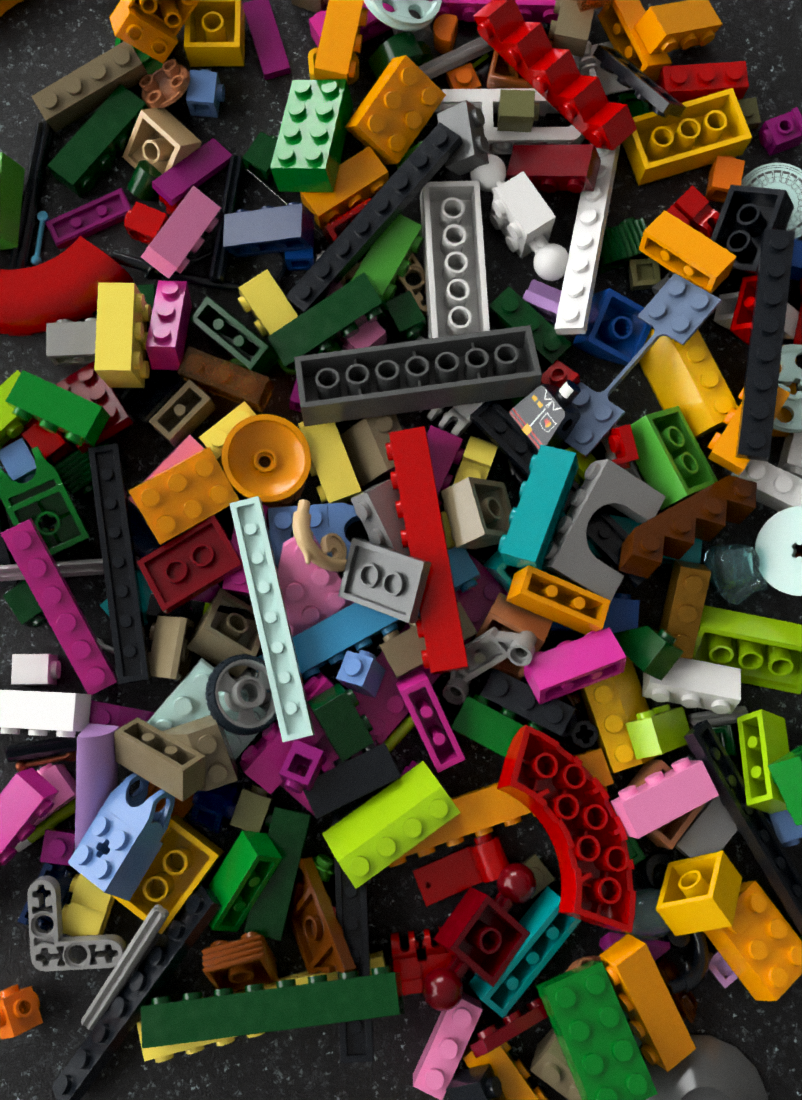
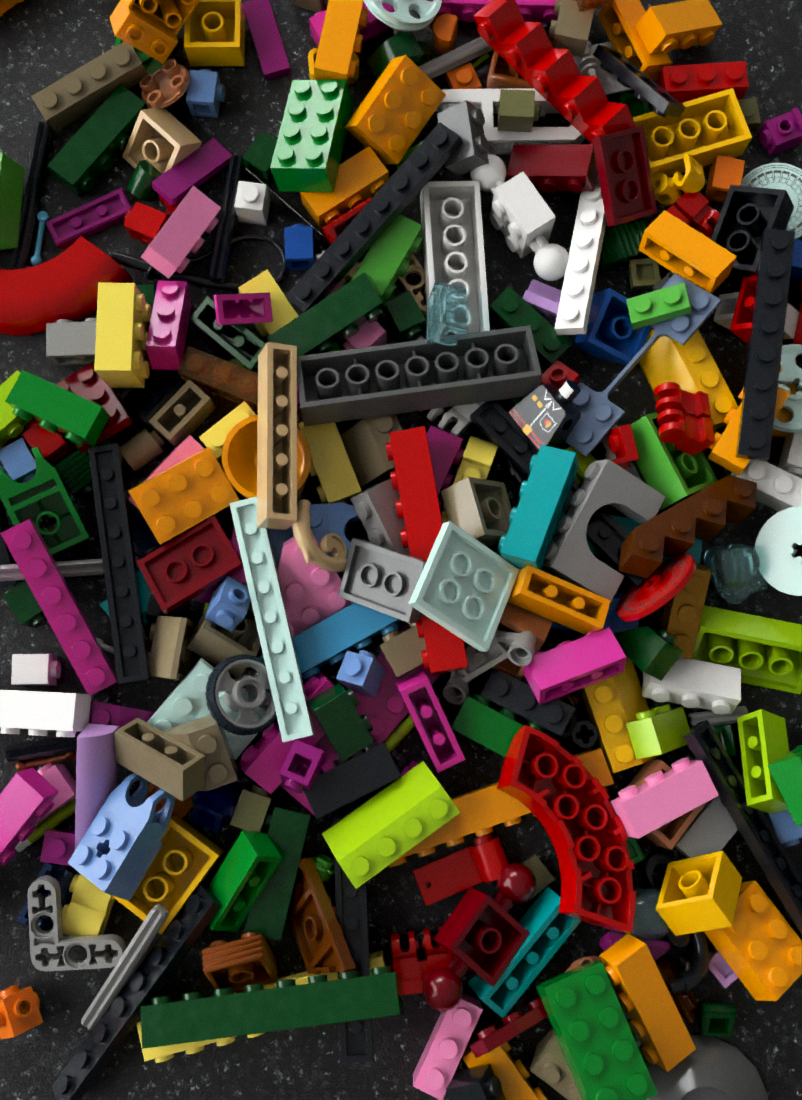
(142, 449): none -> dark tan brick
(229, 604): none -> medium blue brick
(243, 308): none -> dark pink slope
(252, 203): none -> white brick
(268, 230): brick -> none
(277, 437): none -> tan brick
(446, 313): none -> clear light blue hinge
(464, 586): none -> light aqua plate
(624, 175): none -> dark red plate
(657, 589): none -> red piece
(658, 306): none -> bright green plate
(668, 189): none -> yellow leg
(684, 418): none -> red legs
(716, 1019): none -> dark green brick

